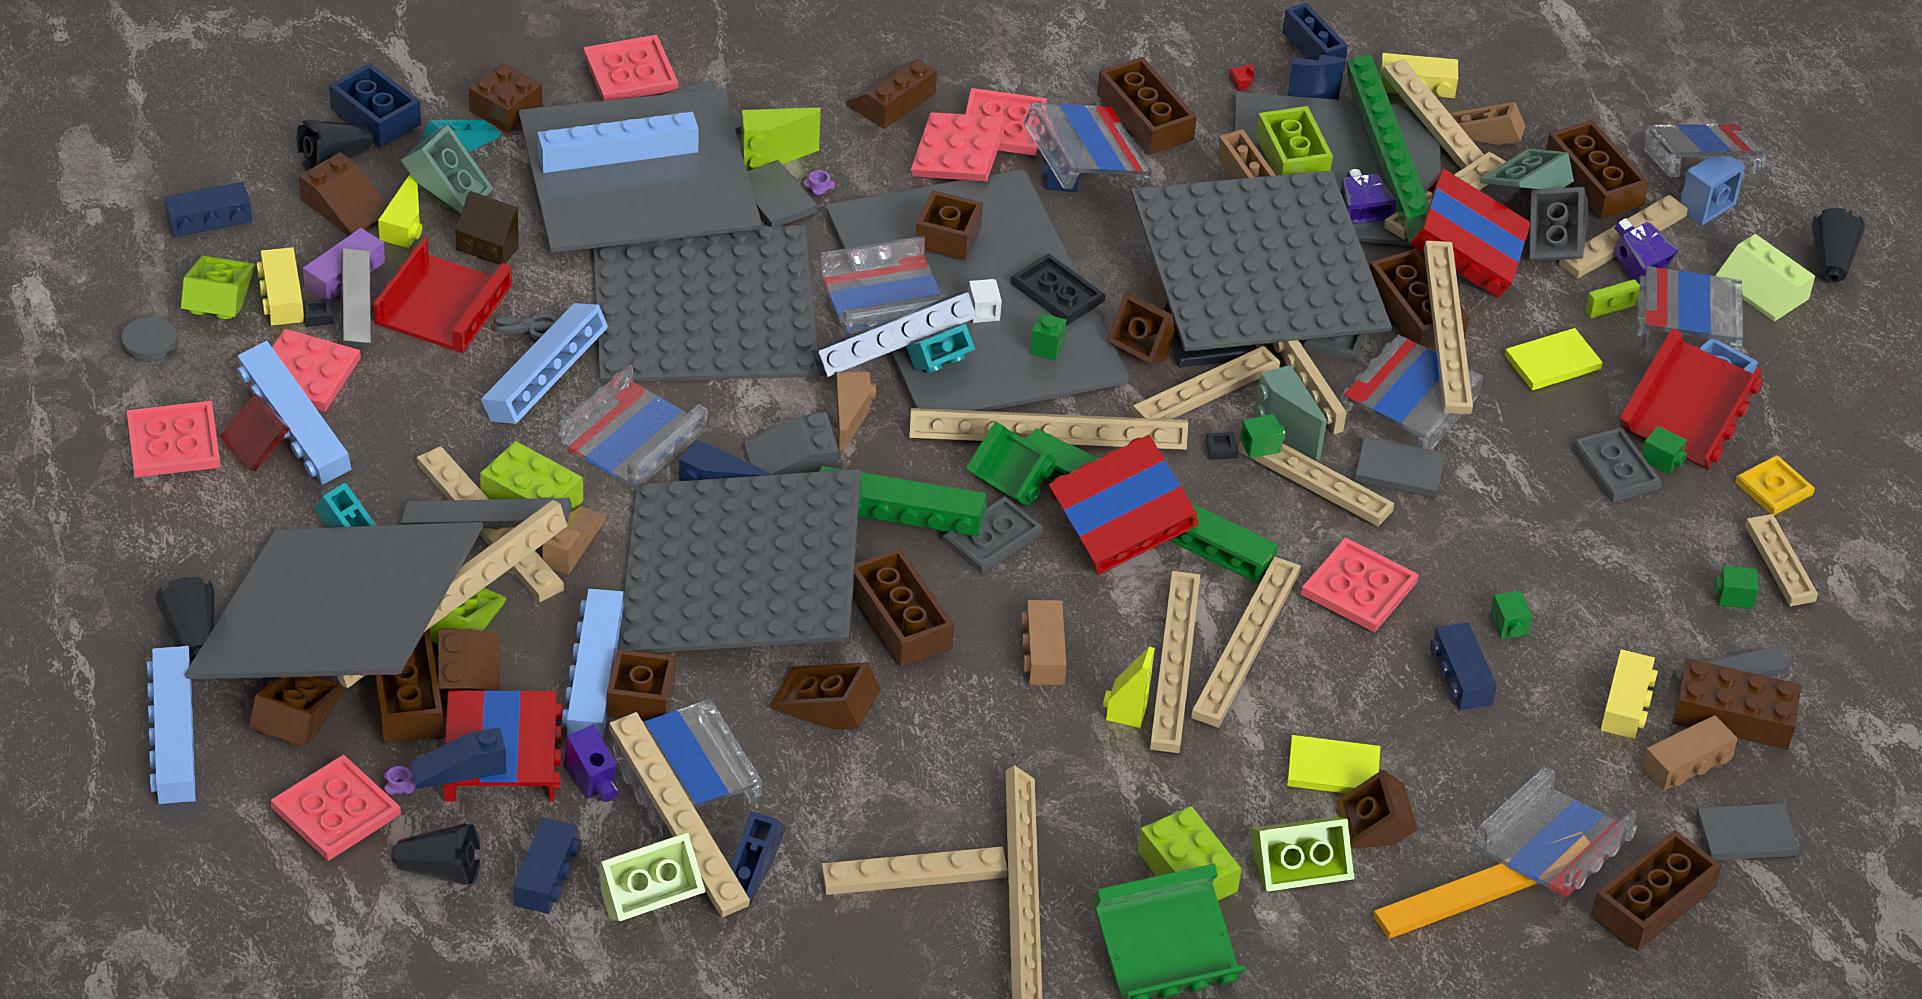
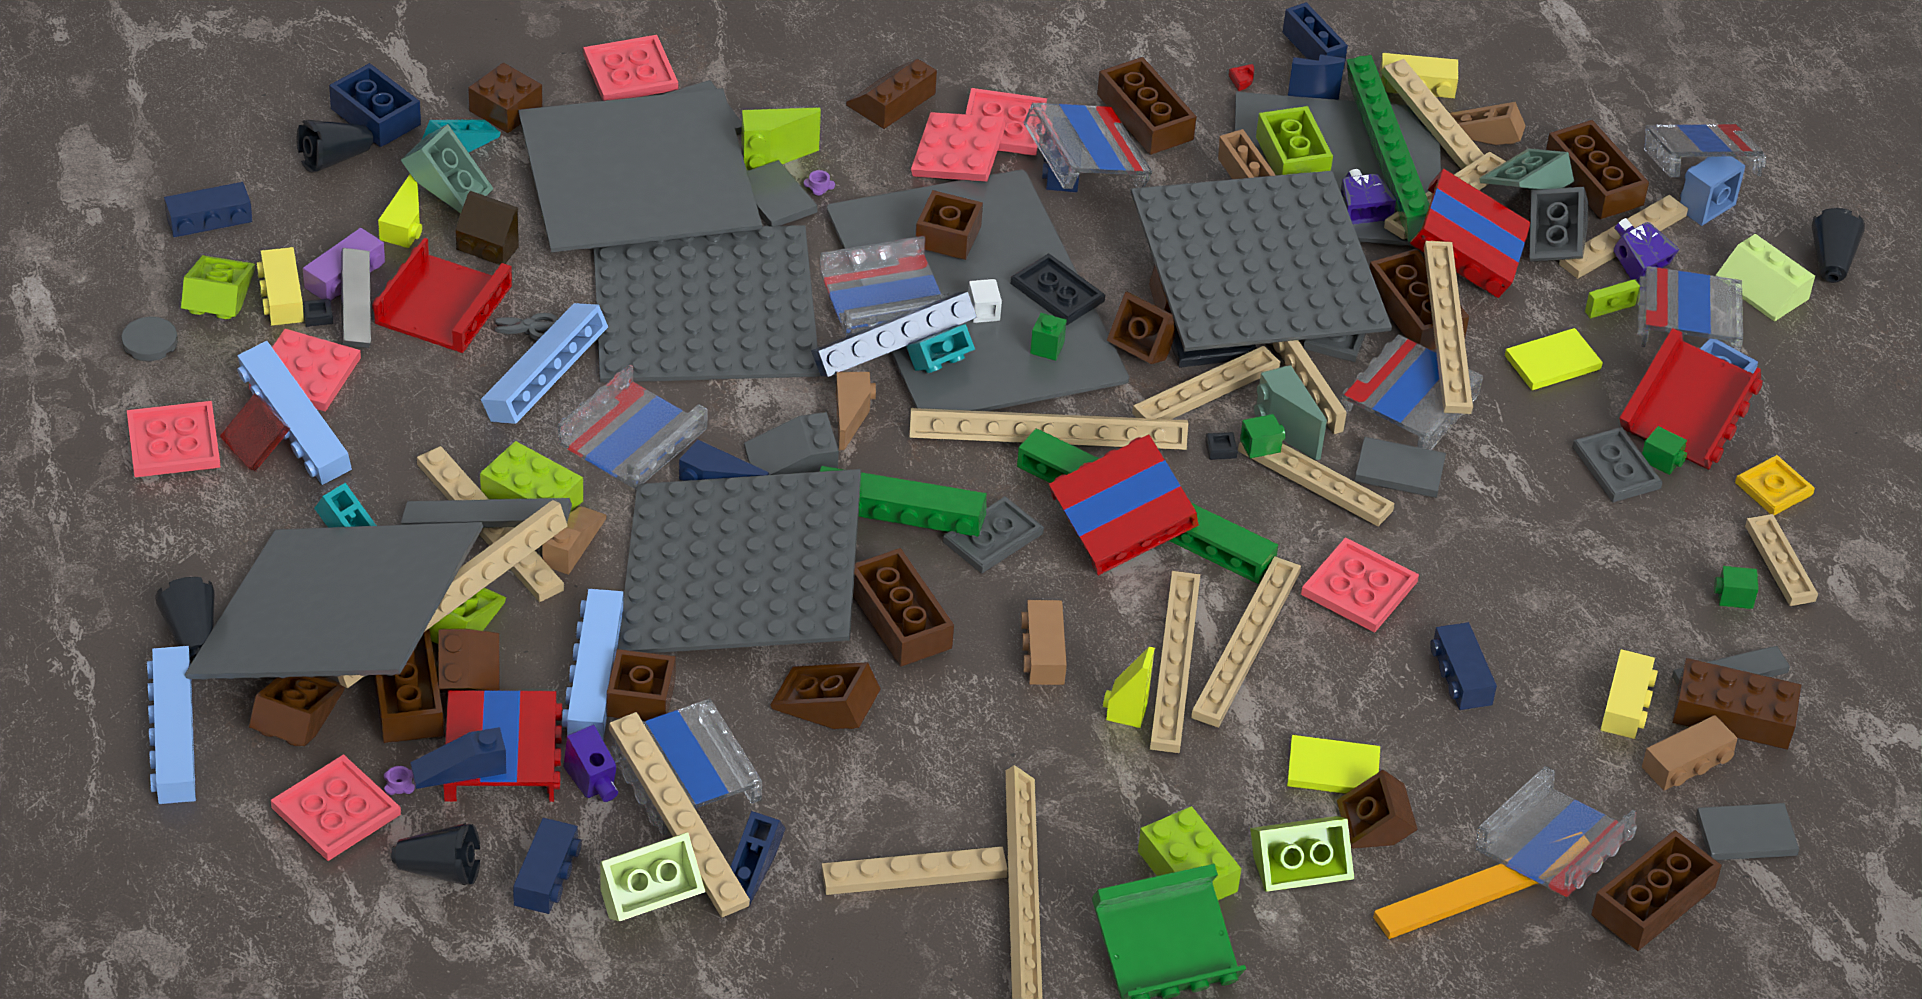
(342, 194): reddish brown slope -> none
(618, 142): light blue brick -> none
(1011, 464): green panel -> none
(1511, 614): green brick -> none

